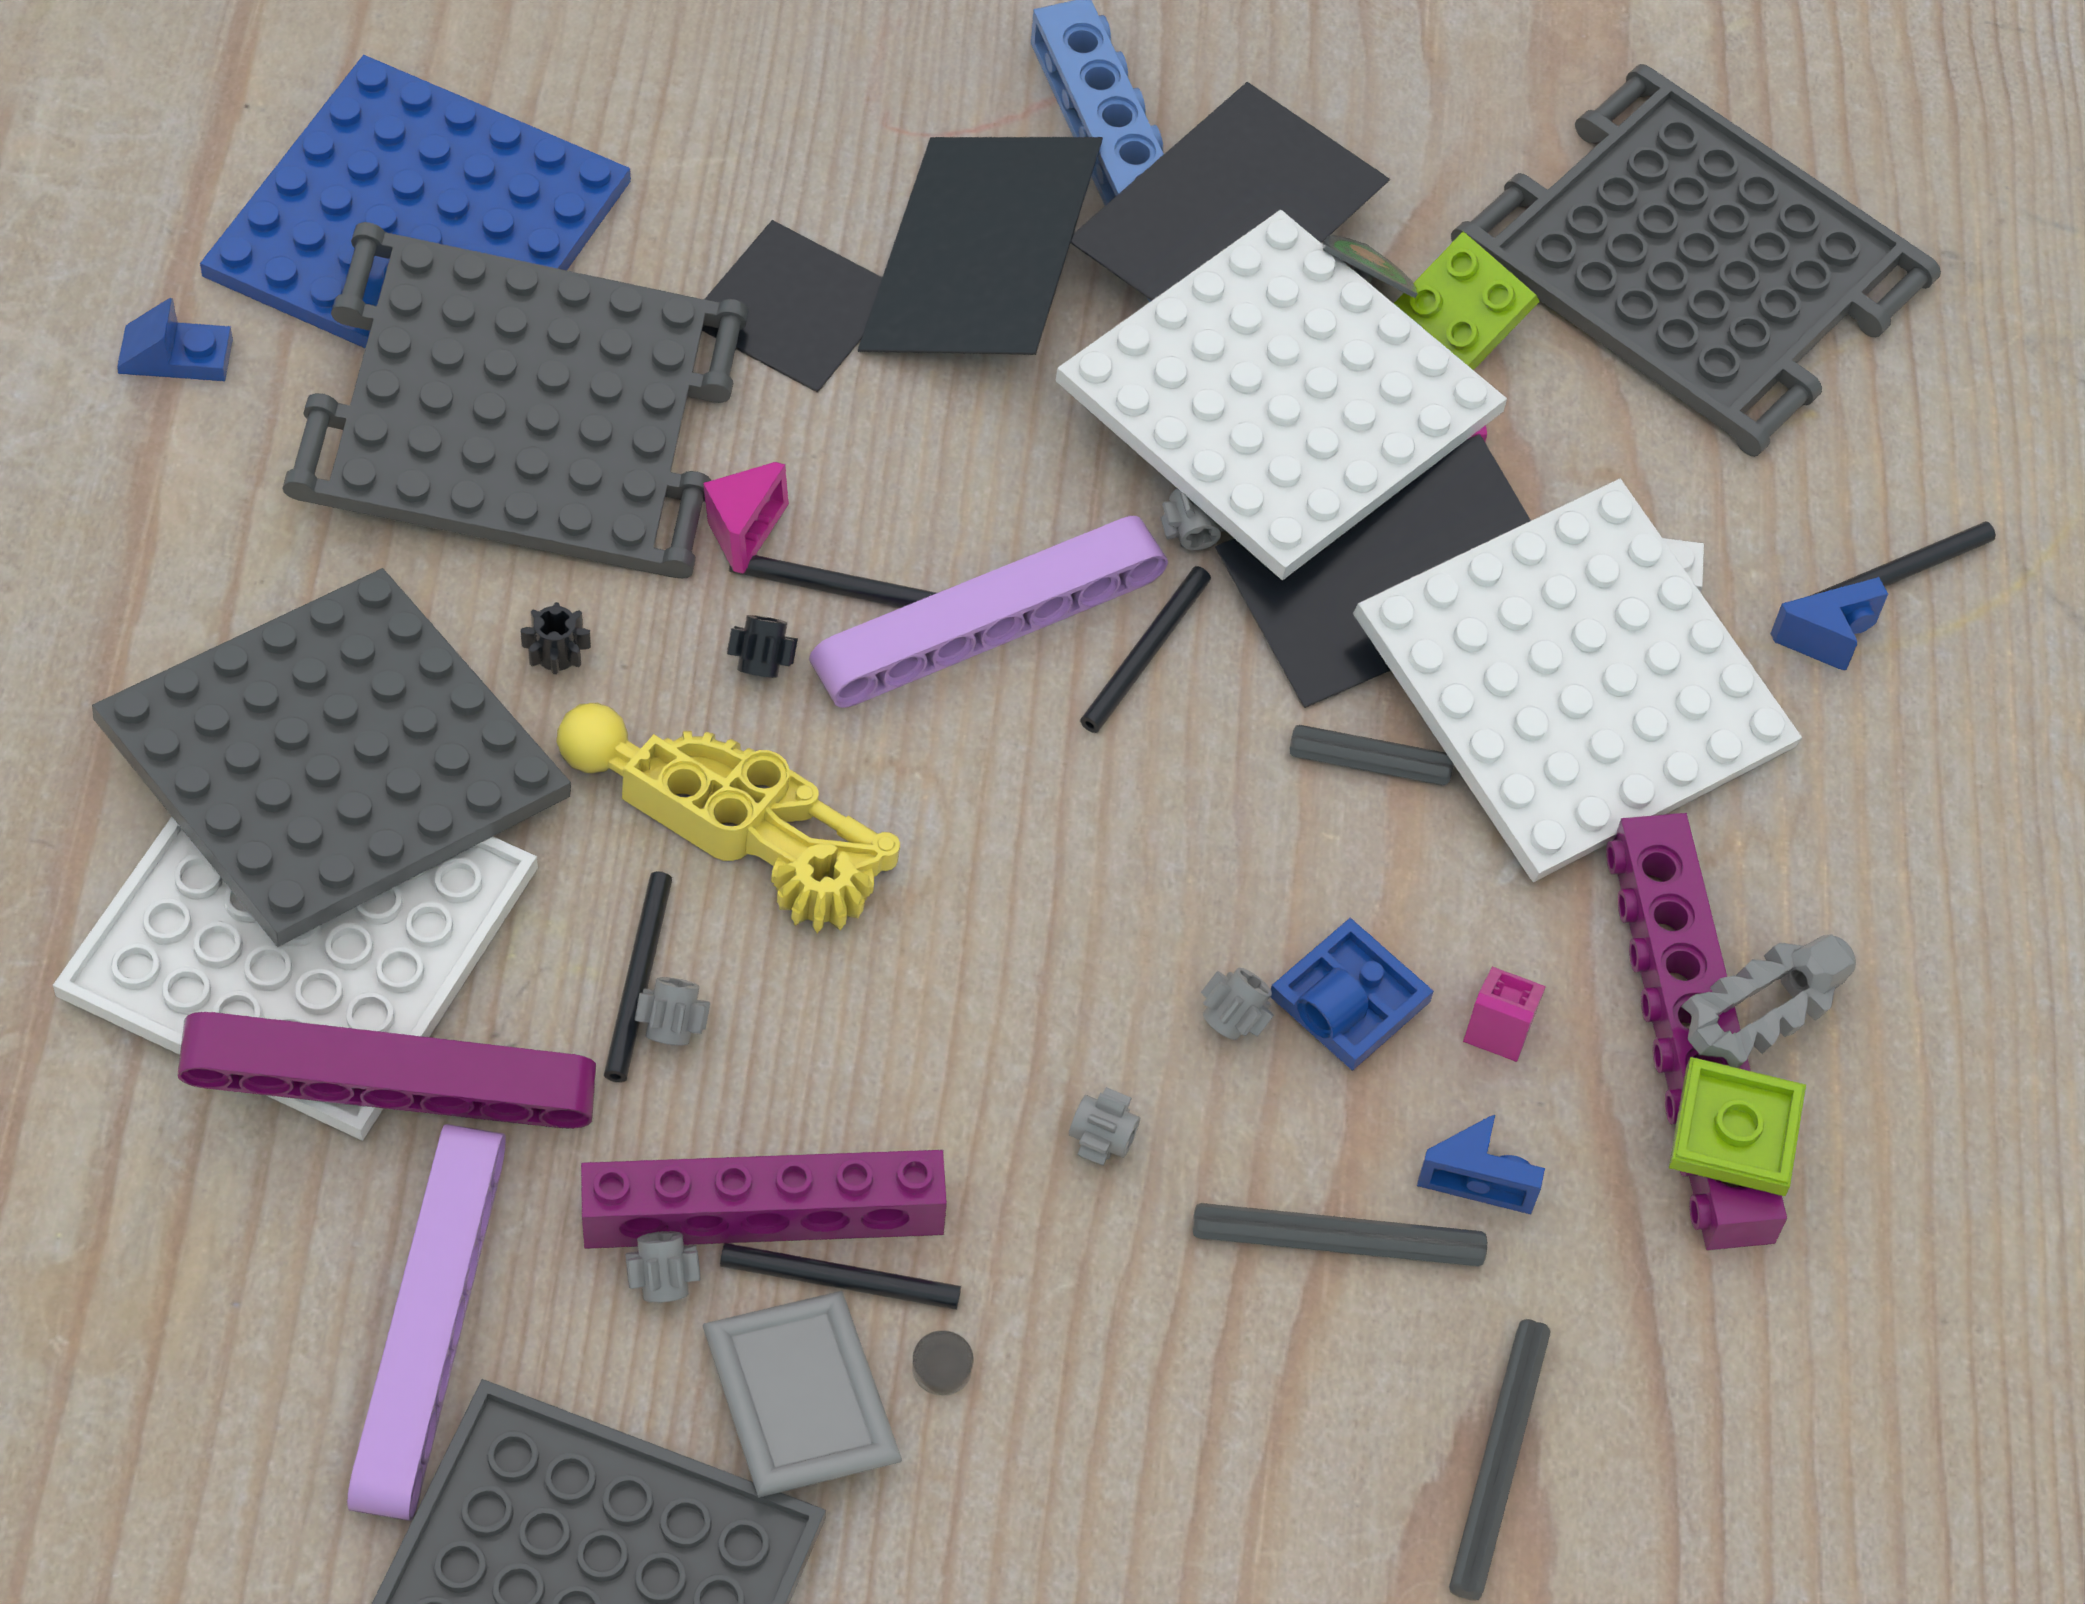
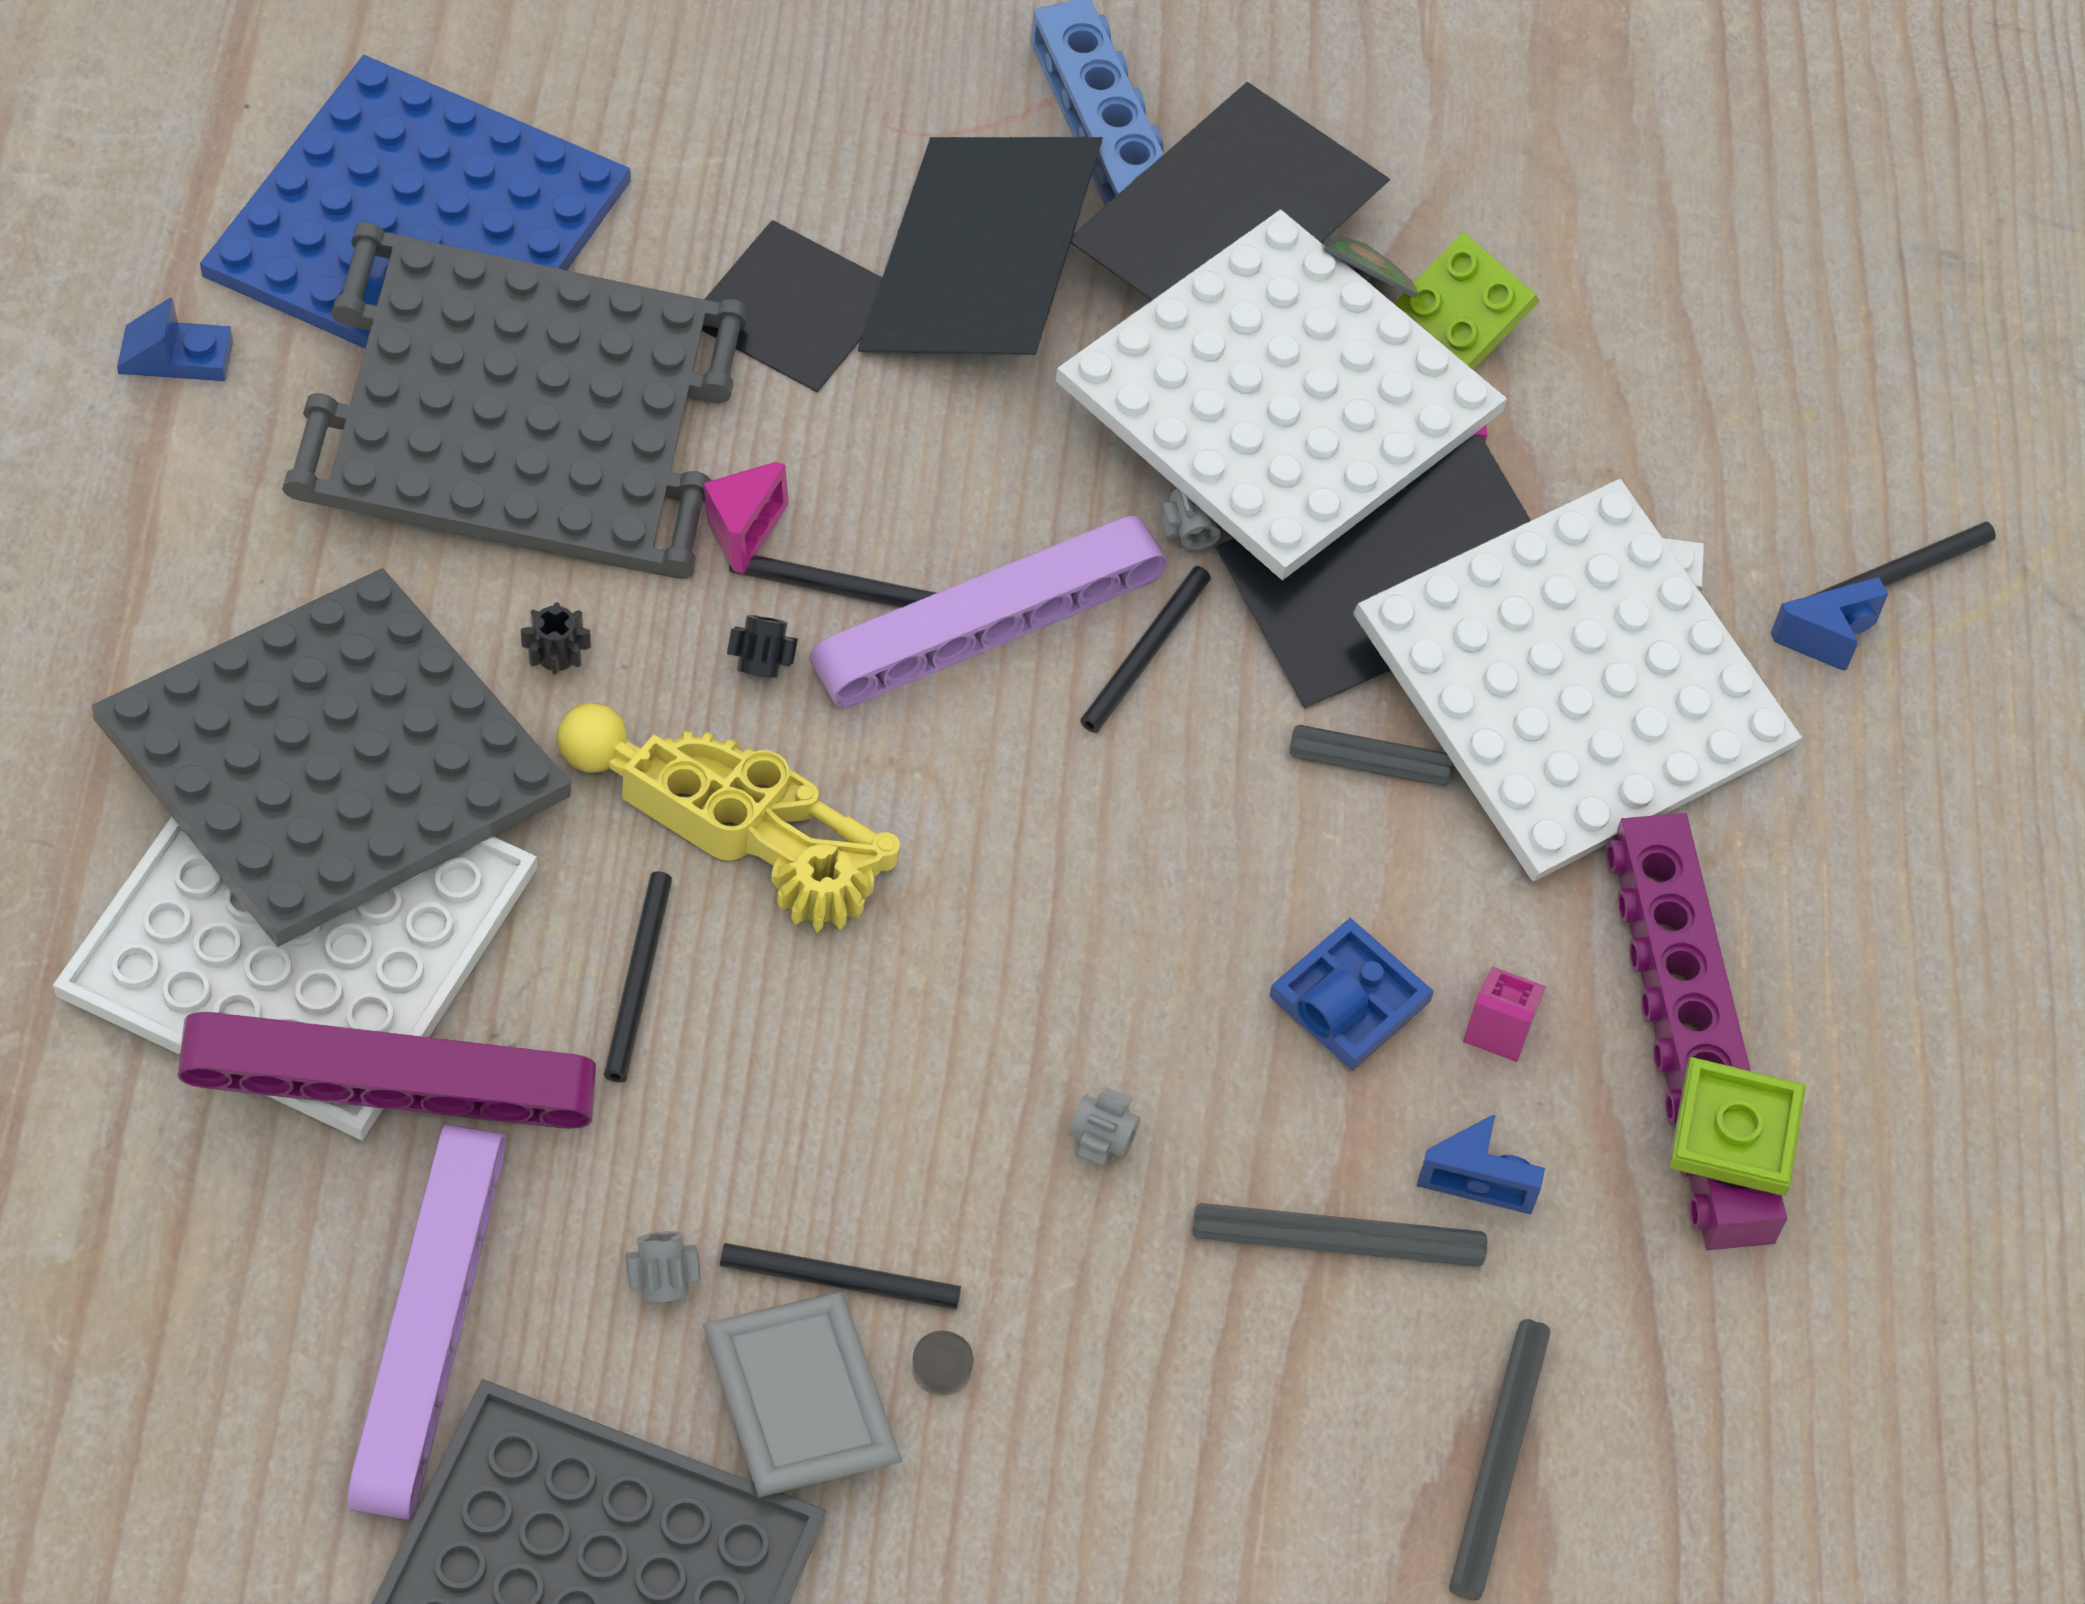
(672, 1011): light grey gear -> none
(765, 1198): magenta brick -> none
(1237, 1003): light grey gear -> none
(1699, 255): dark grey plate -> none
(1805, 971): light grey sword -> none

